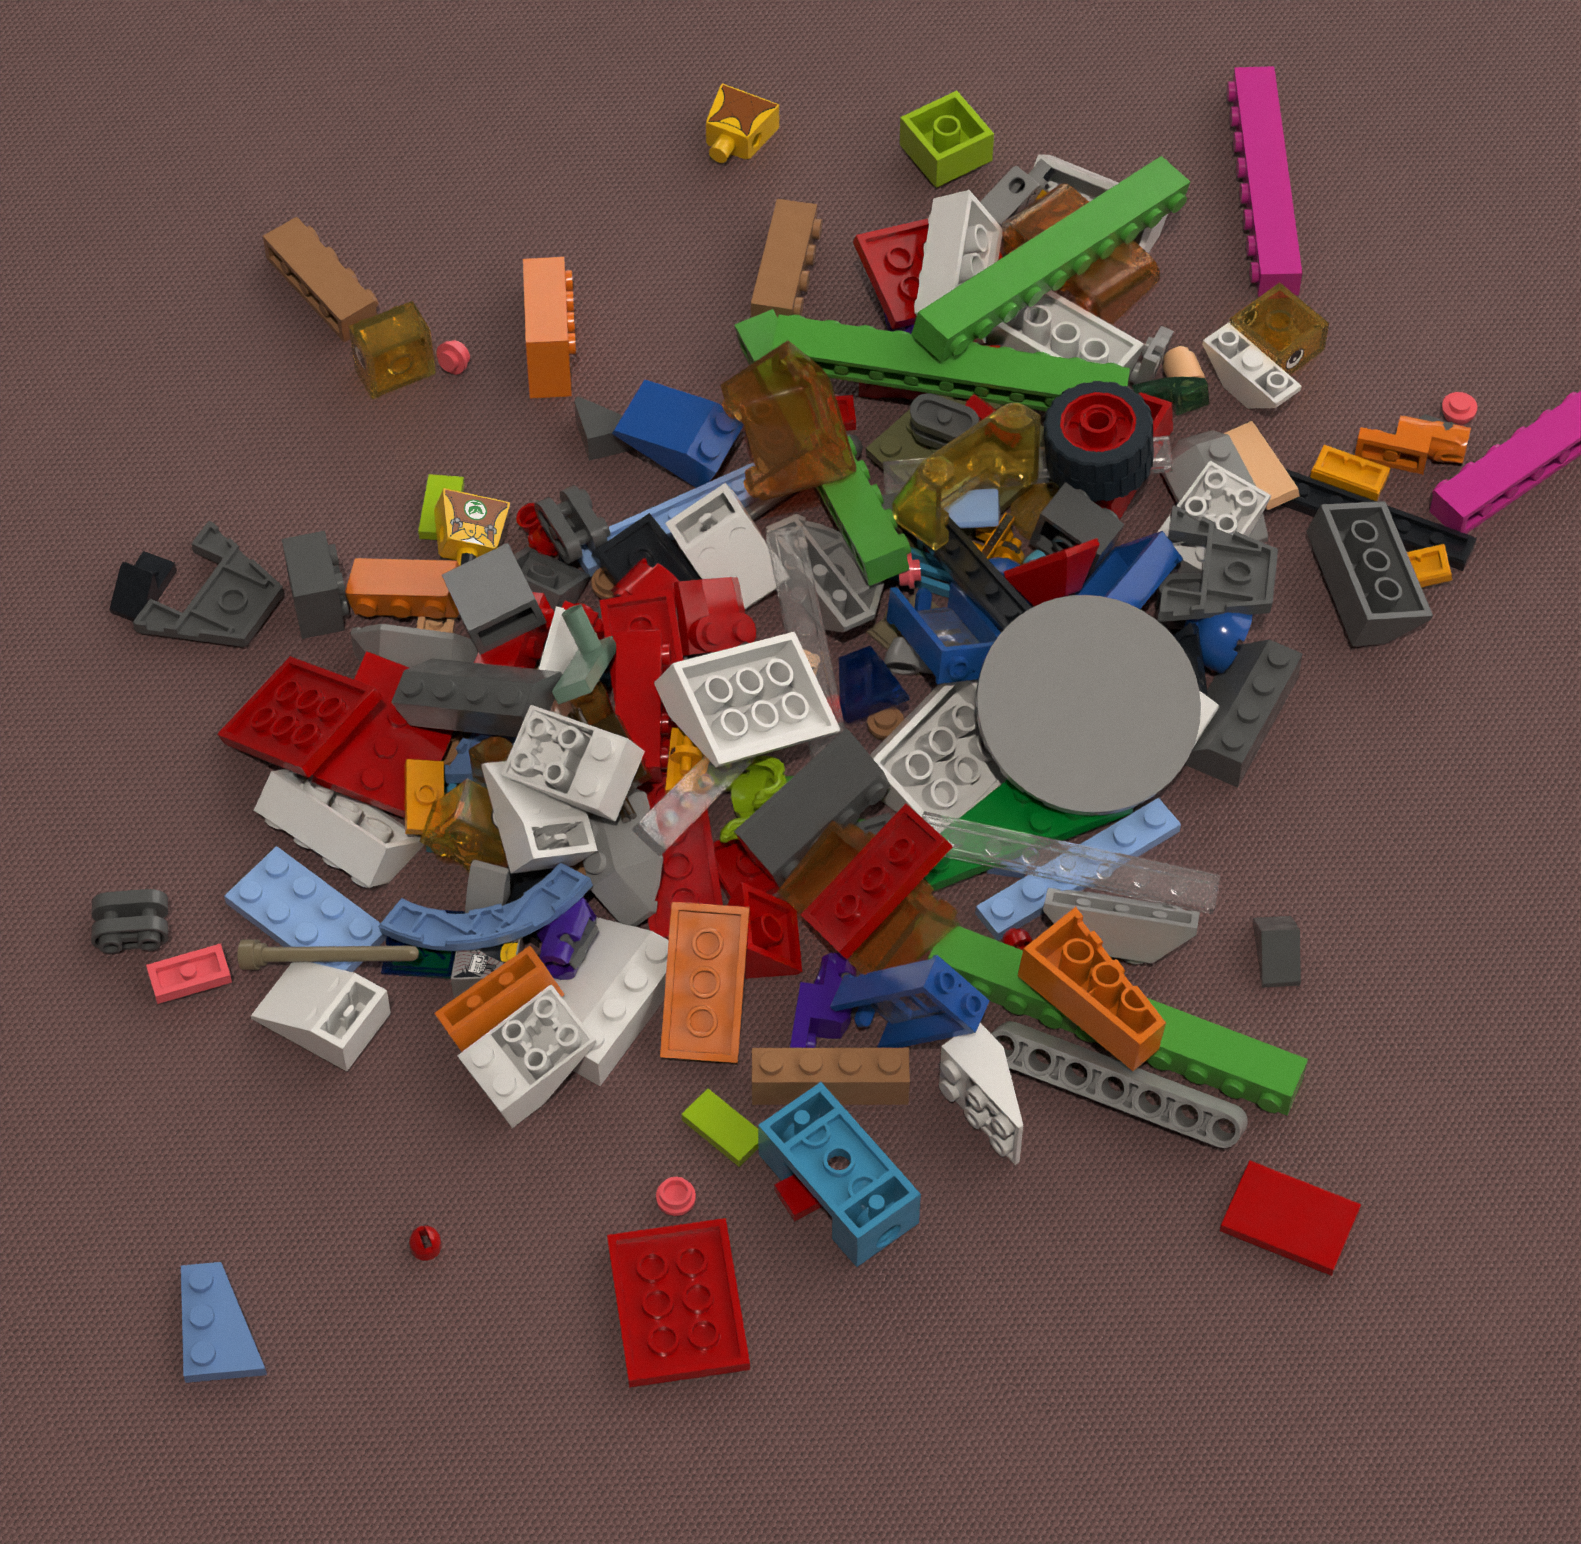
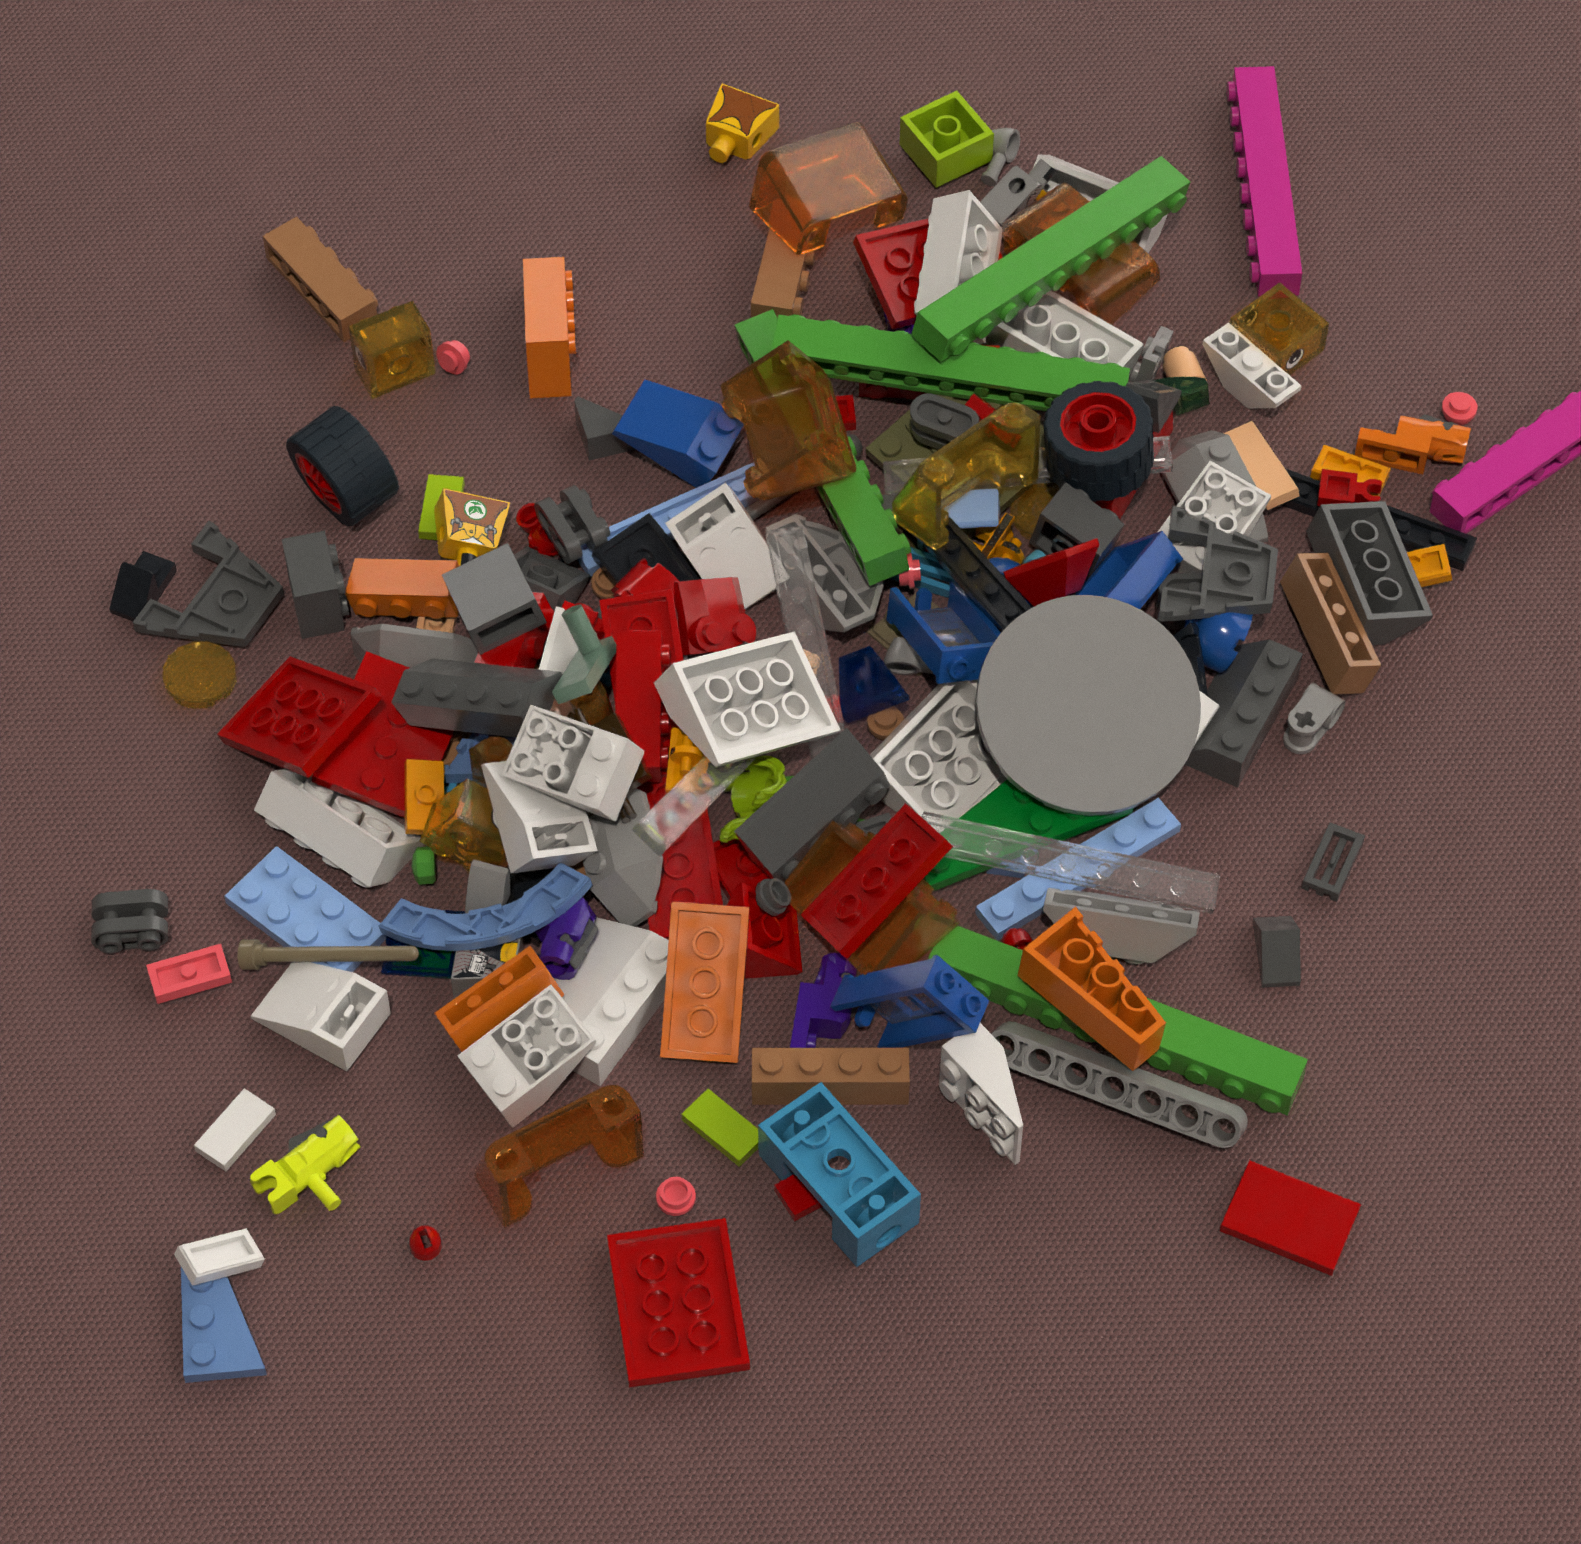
(199, 674): none -> clear yellow tile
(219, 1256): none -> white tile
(235, 1129): none -> white tile
(306, 1164): none -> neon yellow piece
(342, 465): none -> black wheel
(424, 865): none -> bright green tile
(601, 1118): none -> clear orange windscreen
(773, 896): none -> dark grey plate
(823, 179): none -> clear orange windscreen
(1004, 150): none -> light grey bar
(1159, 398): none -> dark grey slope
(1311, 719): none -> light grey piece
(1322, 886): none -> dark grey tile
(1330, 623): none -> medium nougat brick
(1342, 487): none -> red plate

